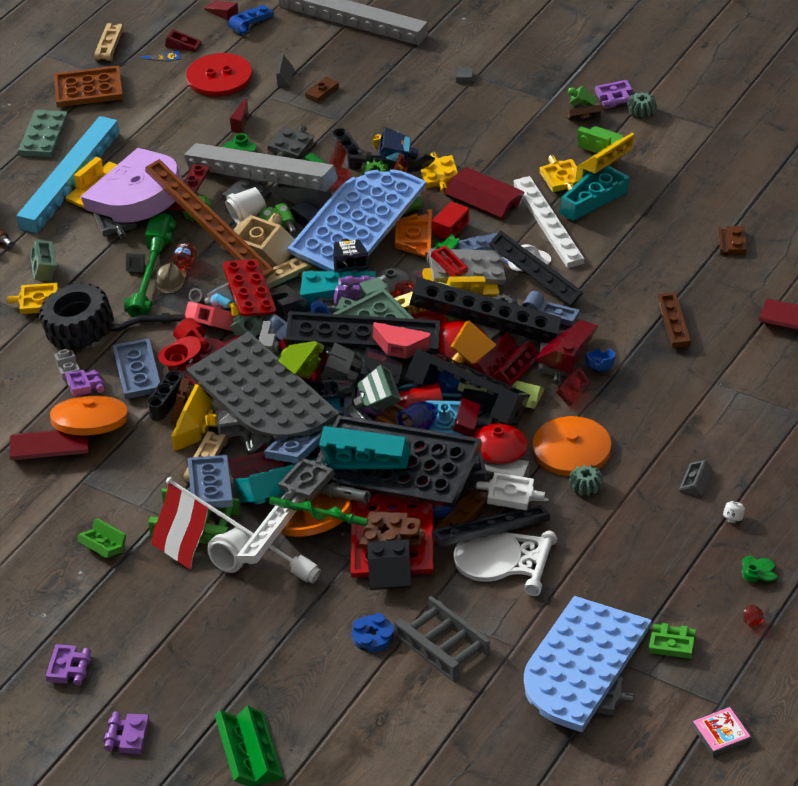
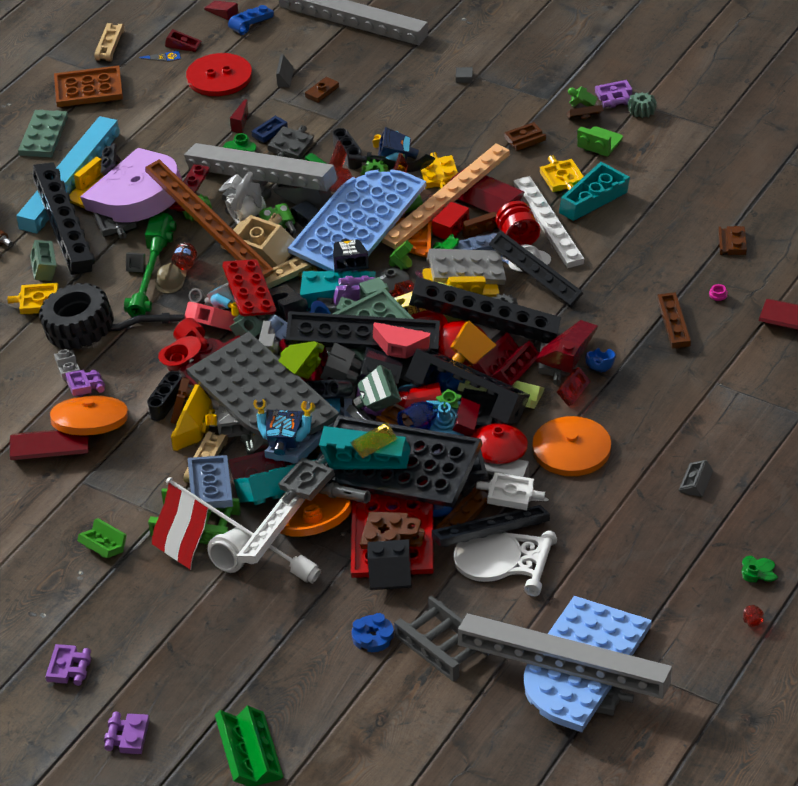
(63, 218): none -> black brick
(109, 159): none -> black bracket
(136, 368): sand blue plate -> none
(243, 187): none -> light grey animal
(269, 129): none -> dark blue plate
(284, 427): none -> torso
(319, 514): green piece -> none
(374, 440): none -> clear yellow slope
(399, 256): none -> bright green piece
(445, 195): none -> light nougat plate
(449, 394): none -> bright green plate
(451, 263): red tile -> none
(479, 225): none -> reddish brown hinge
(518, 222): none -> red wheel
(525, 136): none -> reddish brown plate
(536, 301): sand blue plate -> none
(565, 656): none -> light grey brick
(586, 480): sand green gear -> none
(605, 157): yellow slope -> none
(672, 640): bright green plate -> none
(718, 292): none -> dark pink plate
(721, 731): tile -> none
(734, 511): white piece -> none

